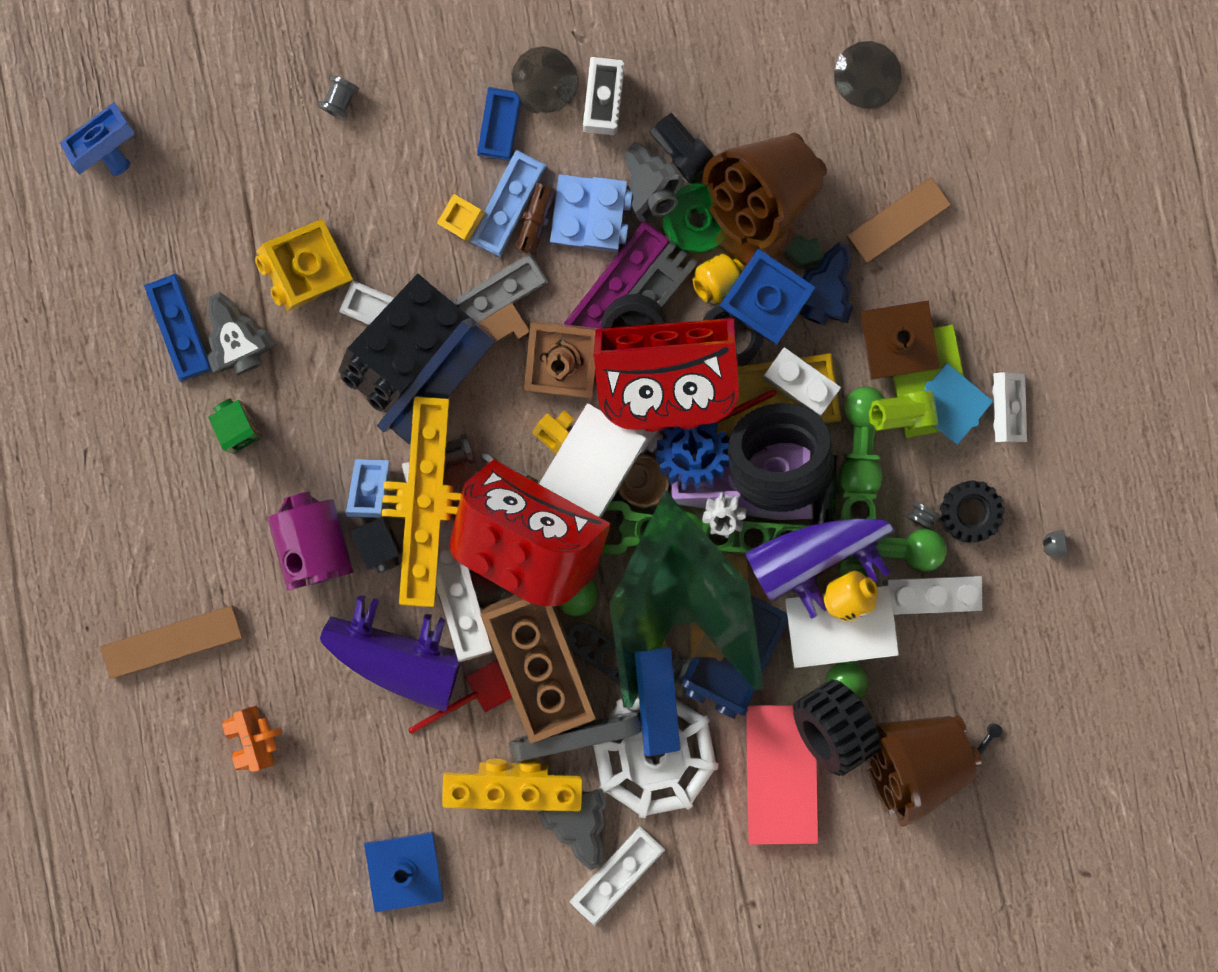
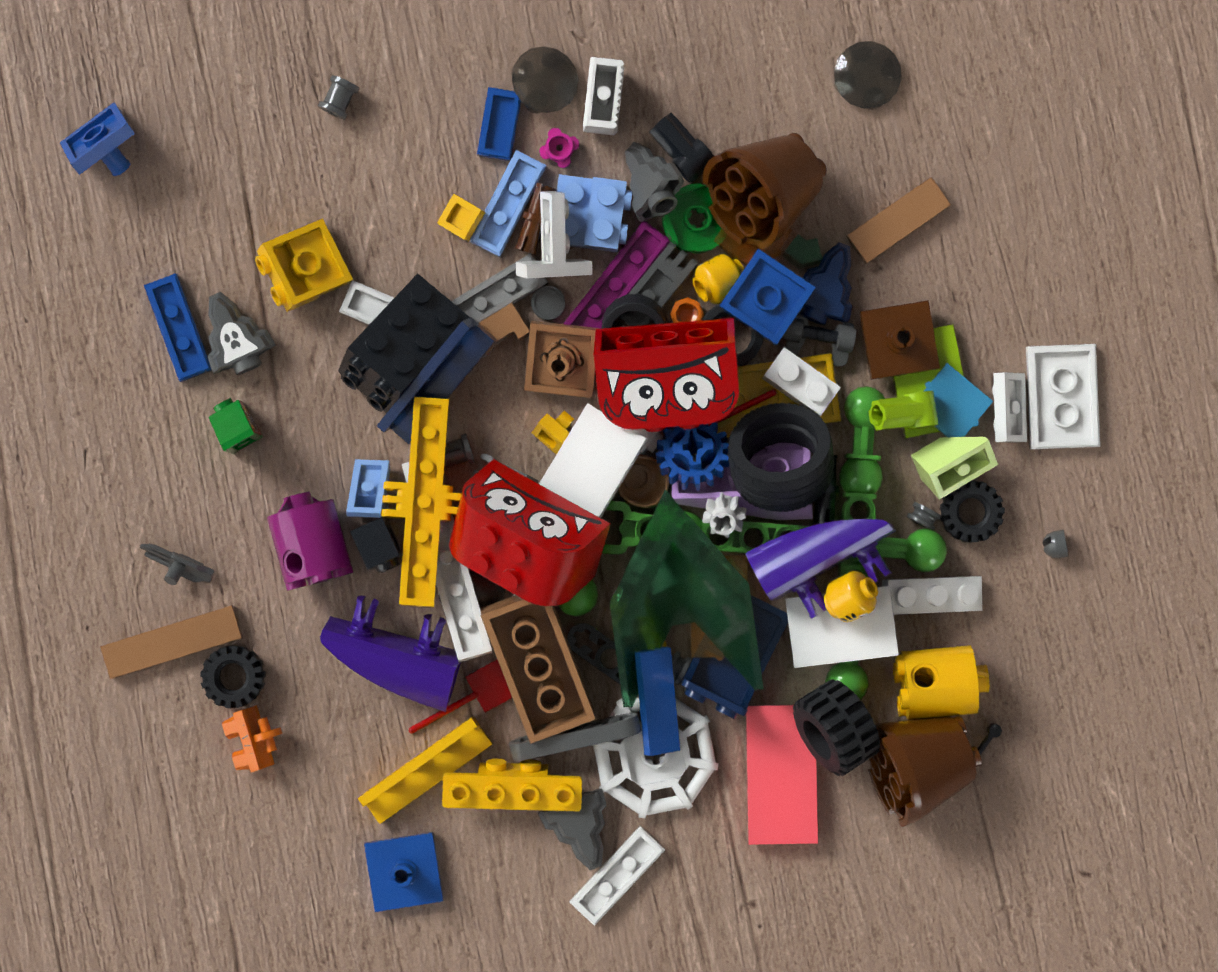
(178, 565): none -> dark grey piece
(212, 670): none -> black tyre
(425, 770): none -> yellow fence
(548, 302): none -> dark grey piece
(554, 243): none -> white bracket
(556, 138): none -> dark pink plate
(686, 311): none -> orange tile
(841, 339): none -> dark grey piece
(951, 682): none -> yellow cylinder
(953, 462): none -> yellowish green slope
(1063, 396): none -> white tile

